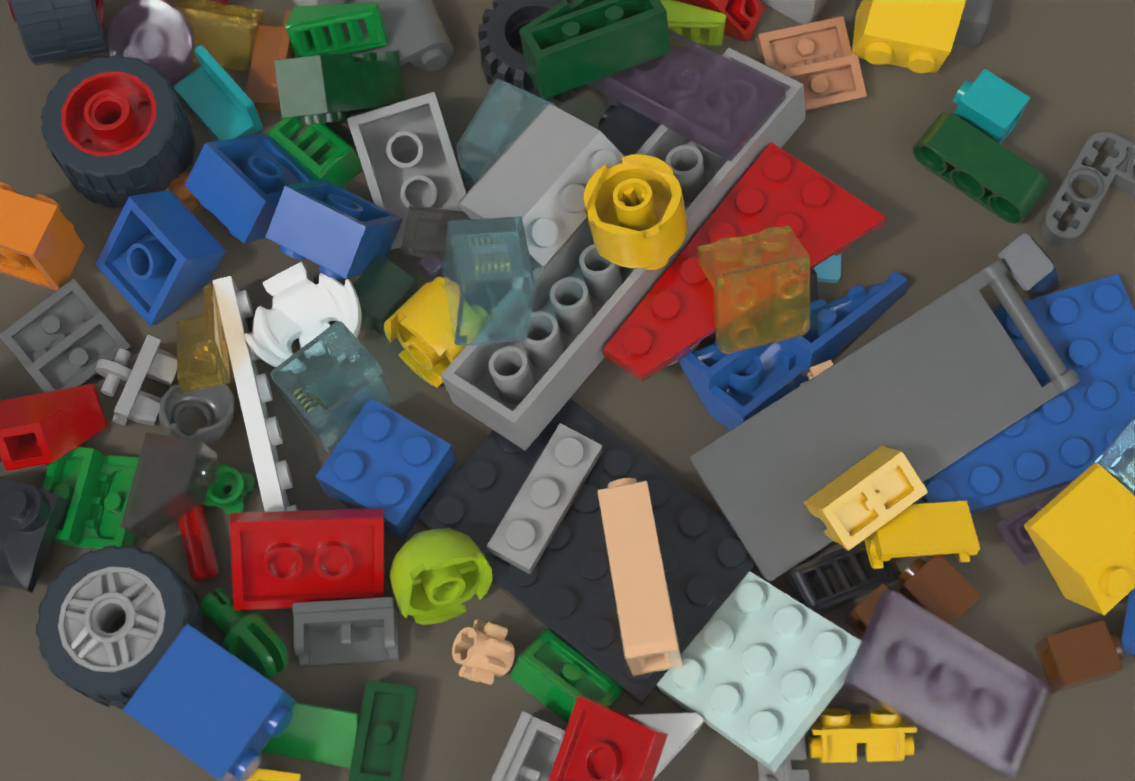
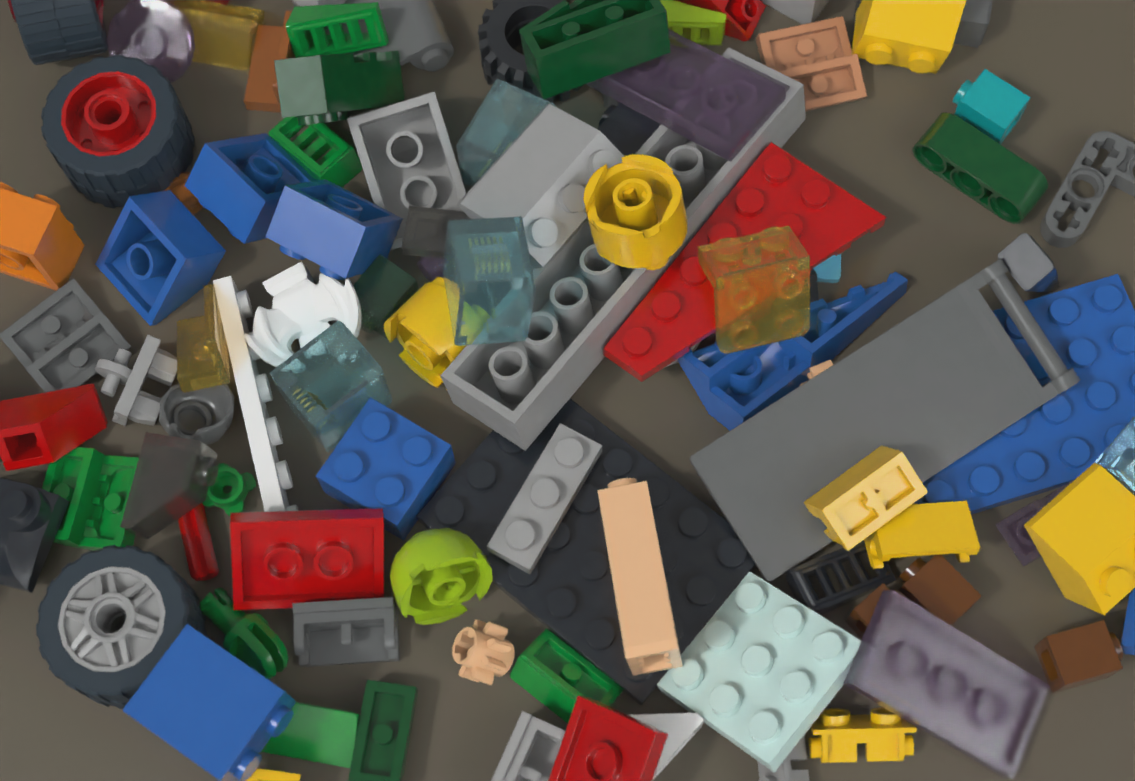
(218, 100): teal panel -> none

